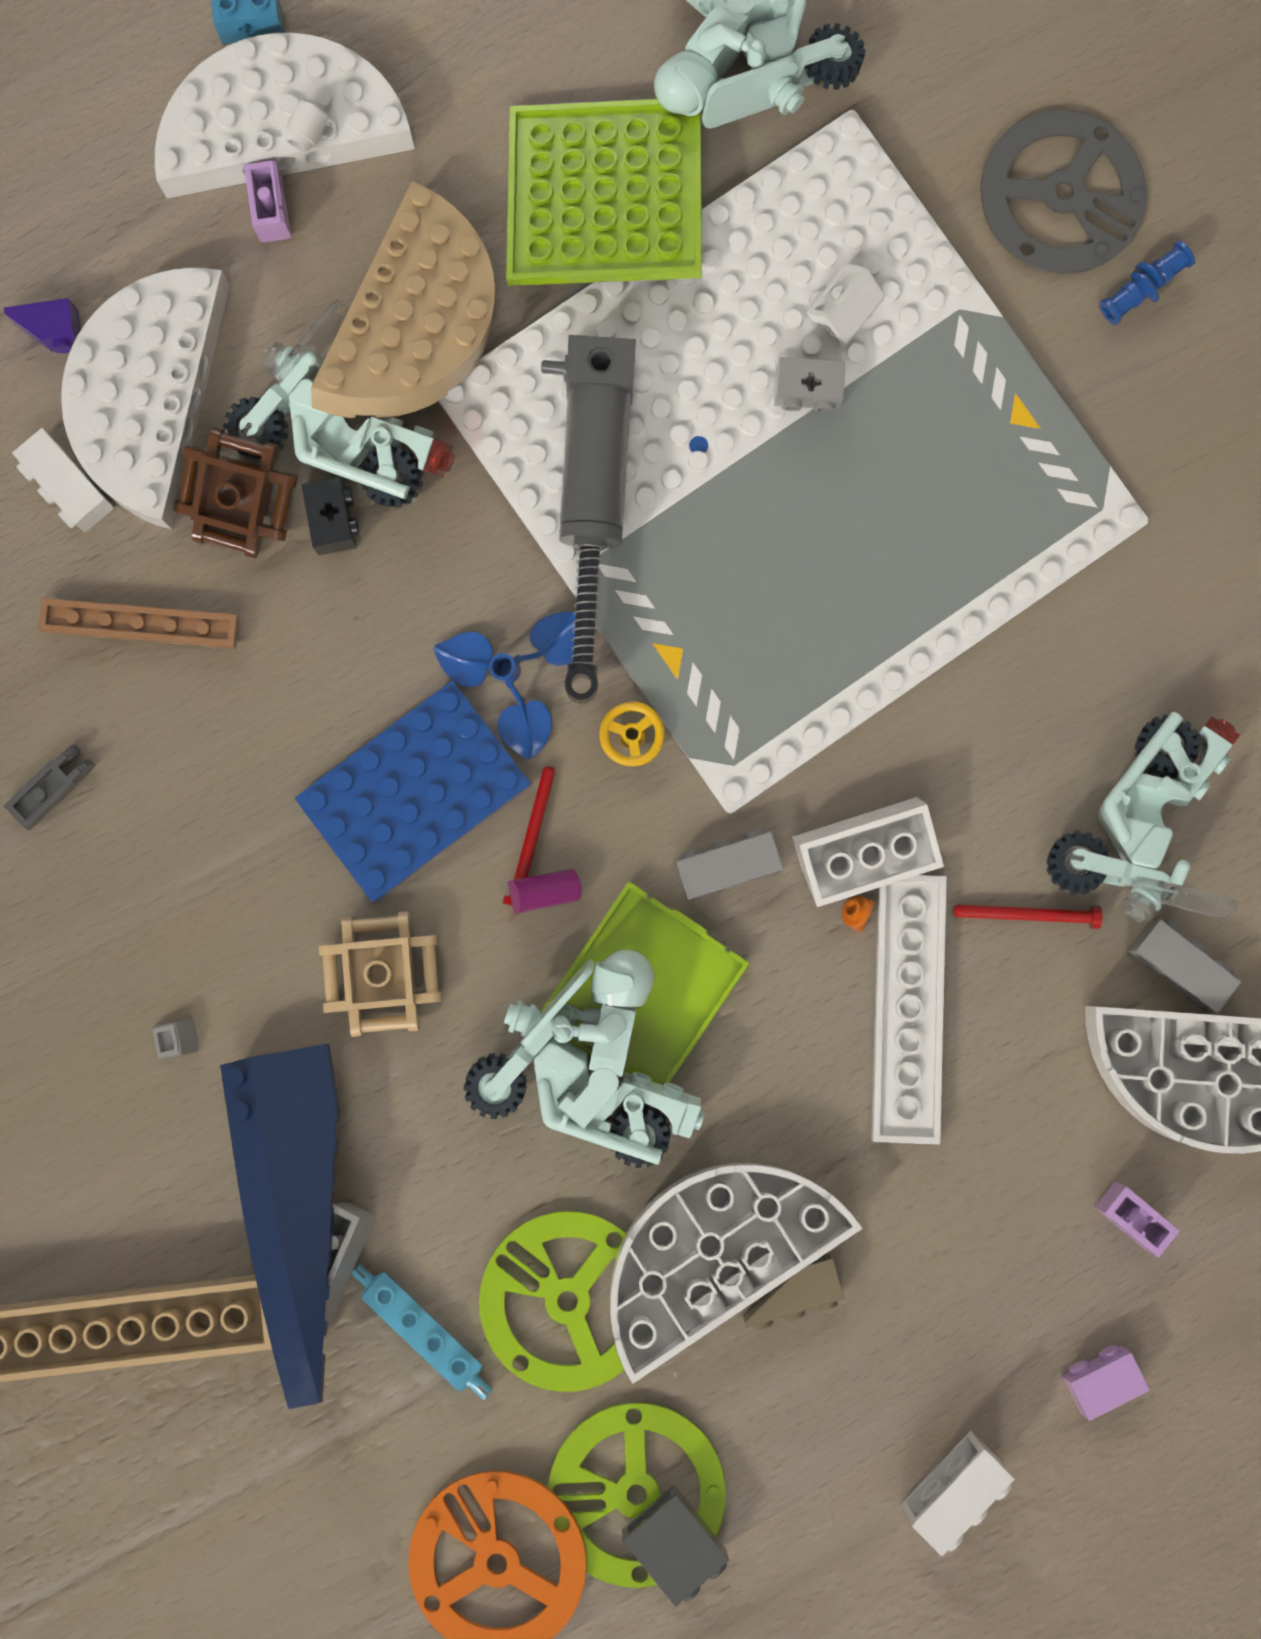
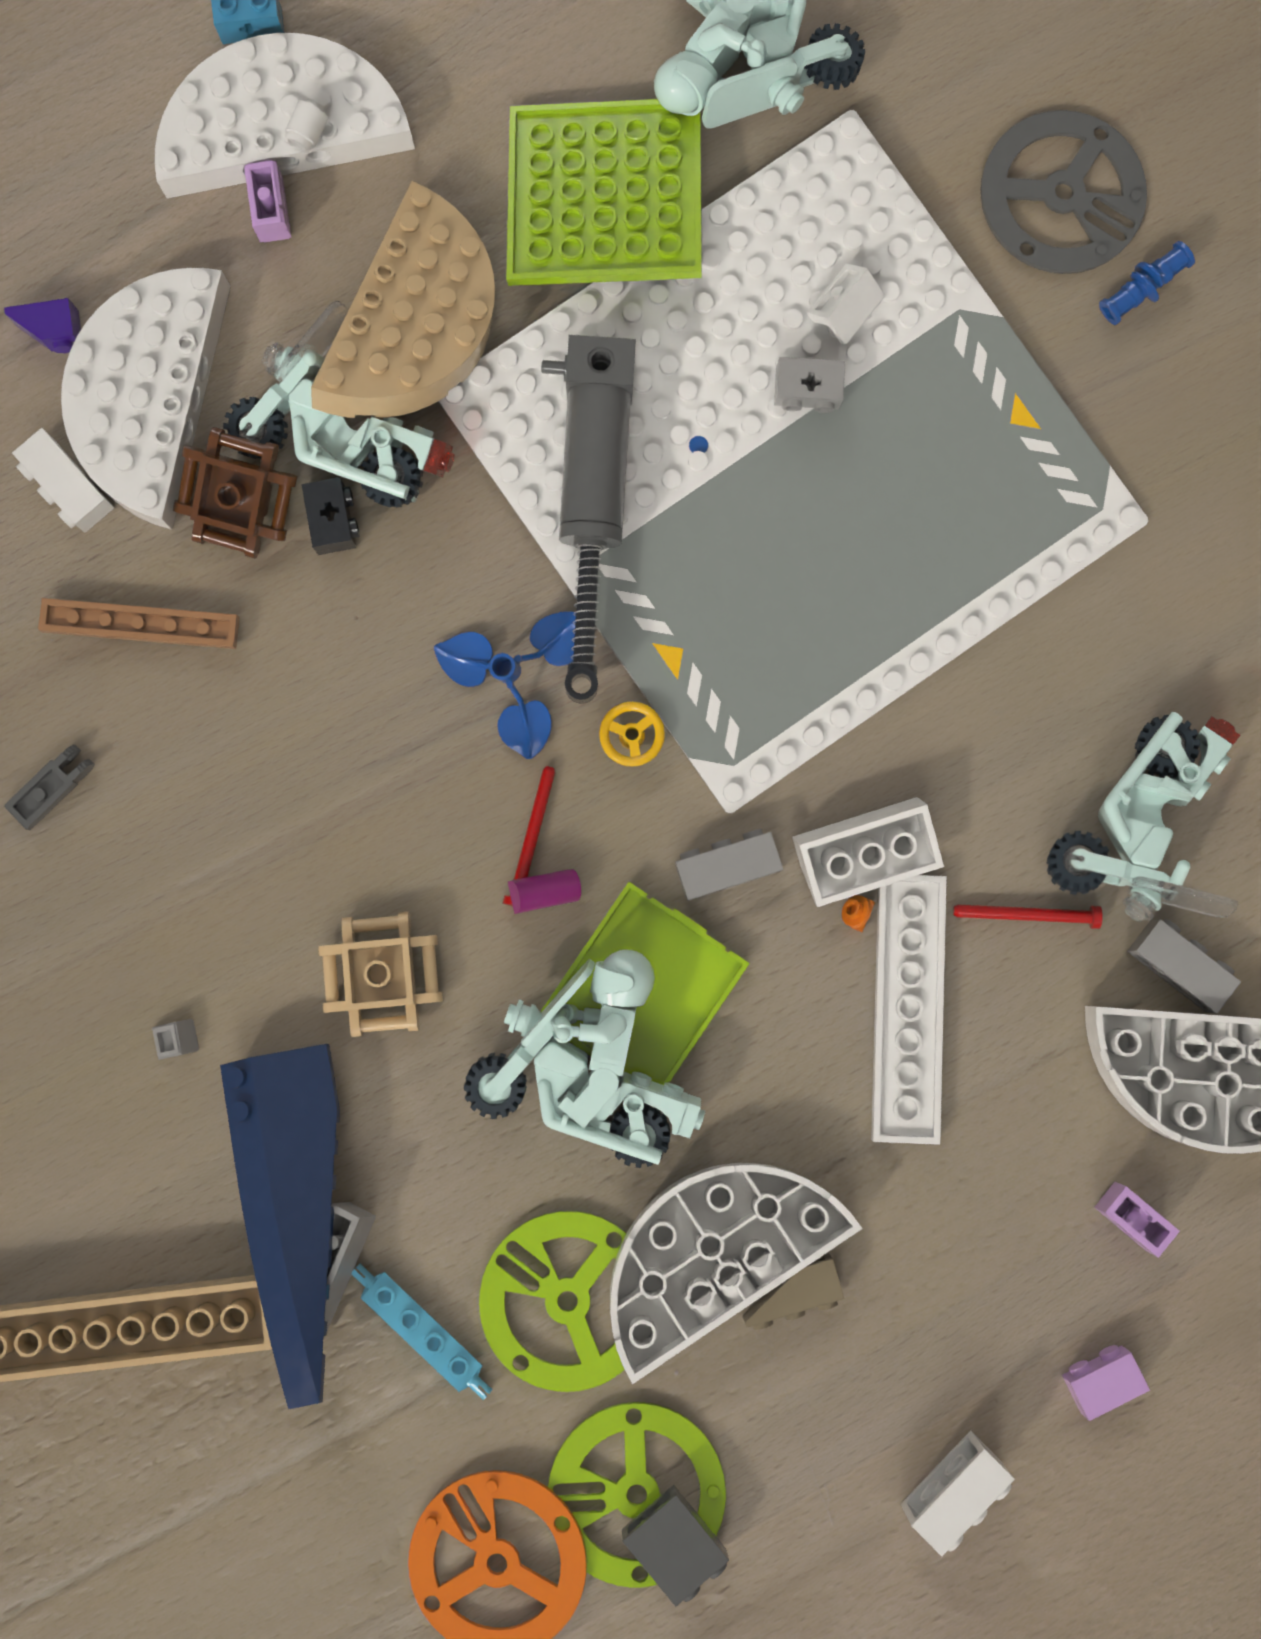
(412, 791): blue plate -> none

